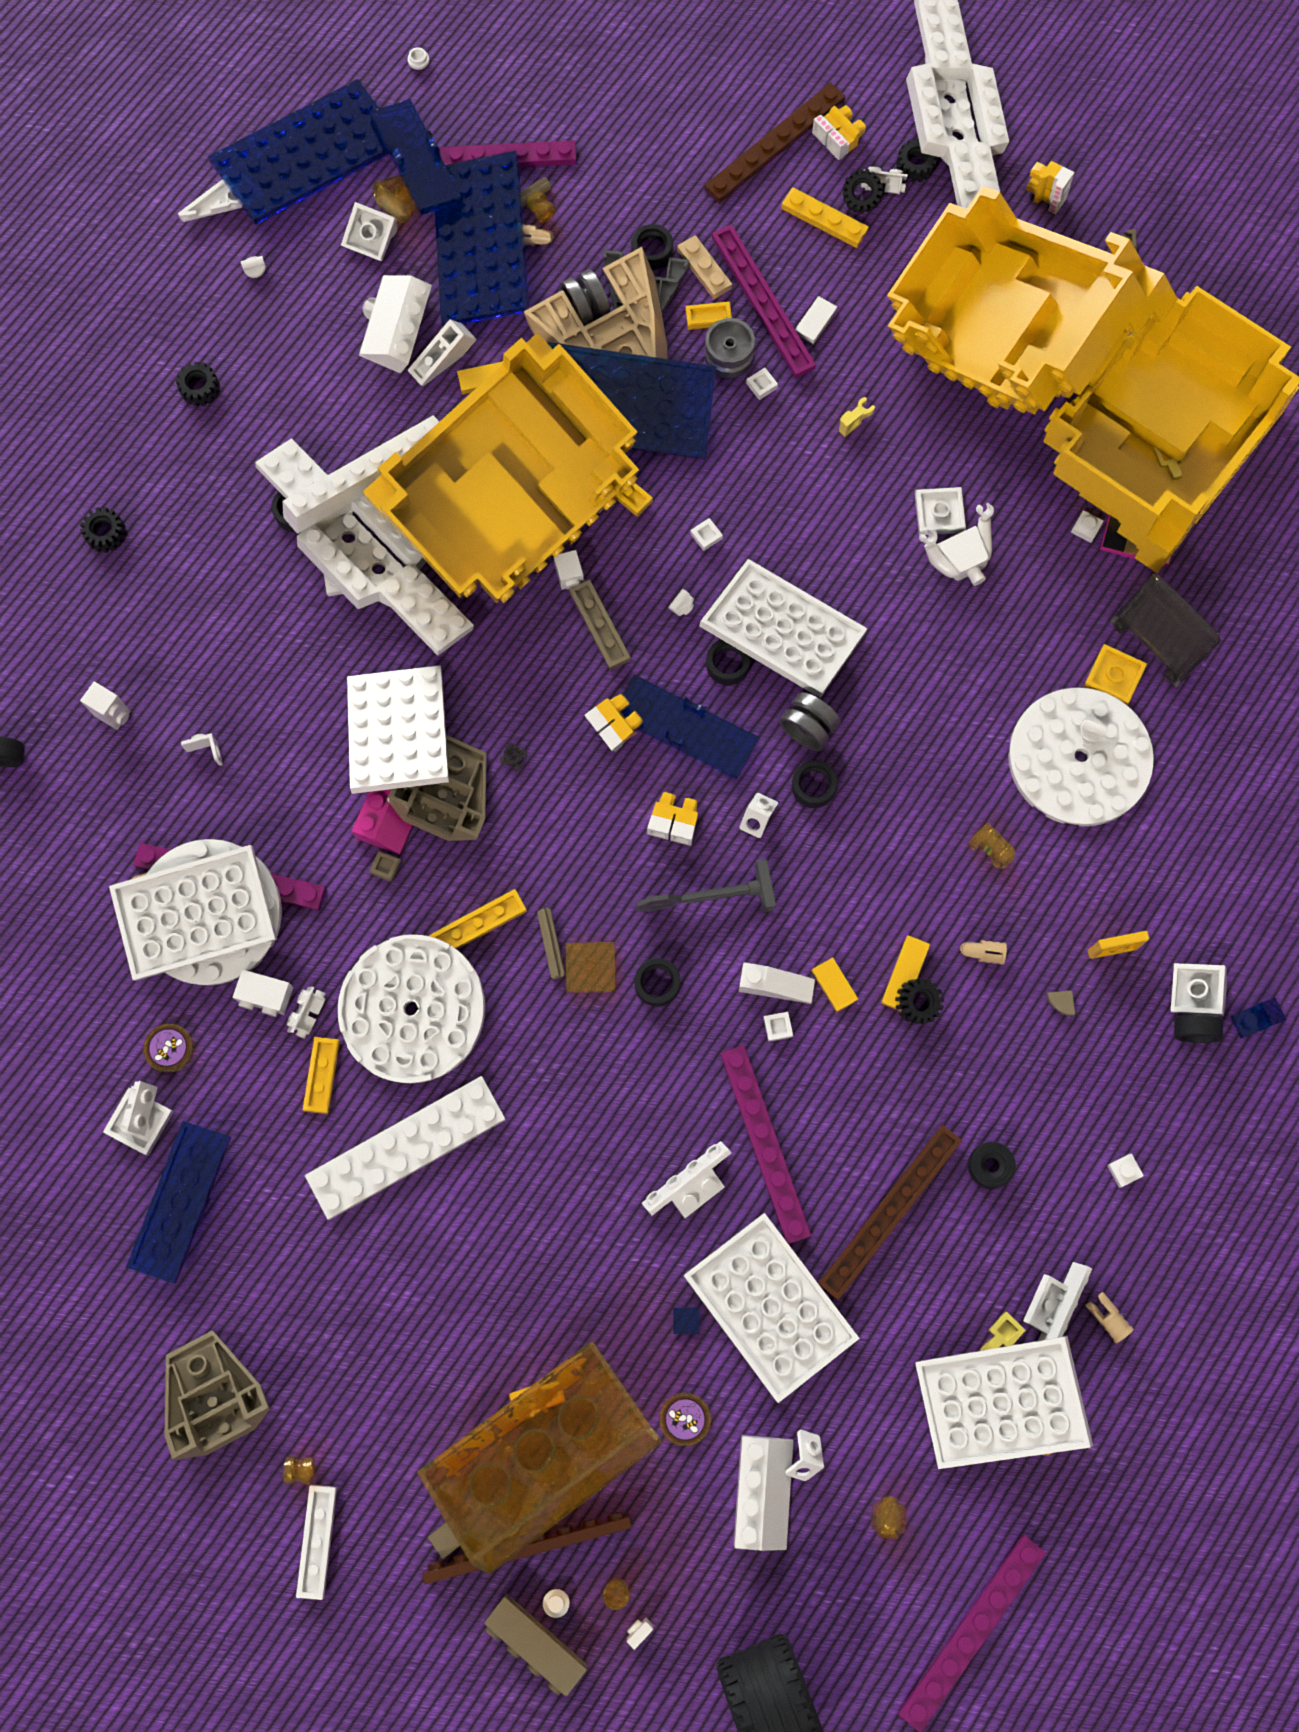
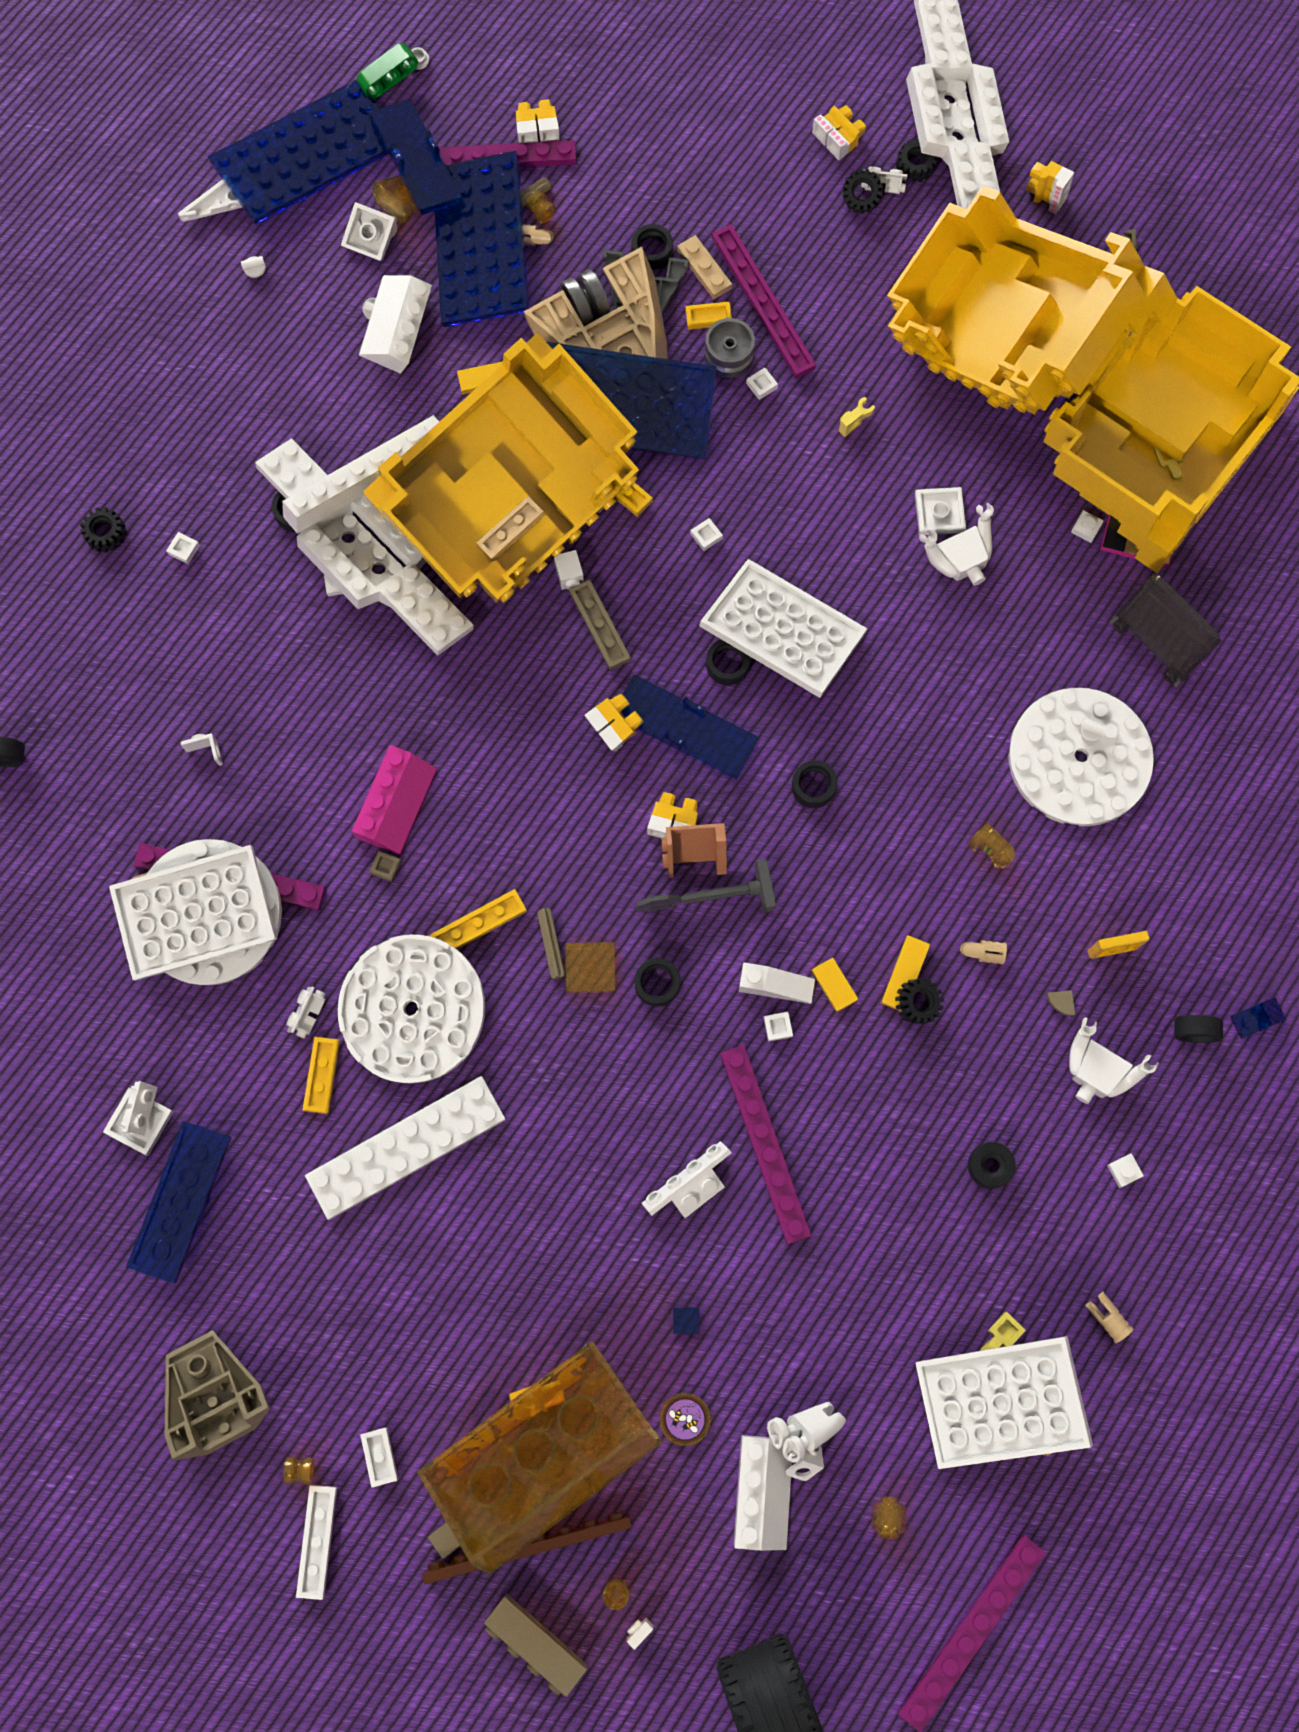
(105, 706): white brick -> none
(168, 1048): tile -> none
(183, 548): none -> white plate
(193, 373): black tyre -> none
(262, 992): white brick -> none
(379, 1457): none -> white plate
(387, 70): none -> green beam
(397, 729): white plate -> none
(442, 352): white slope -> none
(451, 808): dark tan wedge -> none
(509, 752): clear smoke plate -> none
(510, 528): none -> tan plate
(543, 116): none -> hips
(556, 1603): white plate -> none
(682, 603): white plate -> none
(695, 844): none -> nougat panel
(761, 810): white bracket -> none
(771, 1307): white plate -> none
(773, 143): reddish brown plate -> none
(805, 1430): none -> white piece
(809, 721): flat silver wheel -> none
(816, 320): white tile -> none
(824, 217): yellow plate -> none
(889, 1212): reddish brown plate -> none
(1056, 1302): white bracket -> none
(1101, 1070): none -> white torso
(1115, 674): yellow tile -> none
(1199, 989): white slope -> none

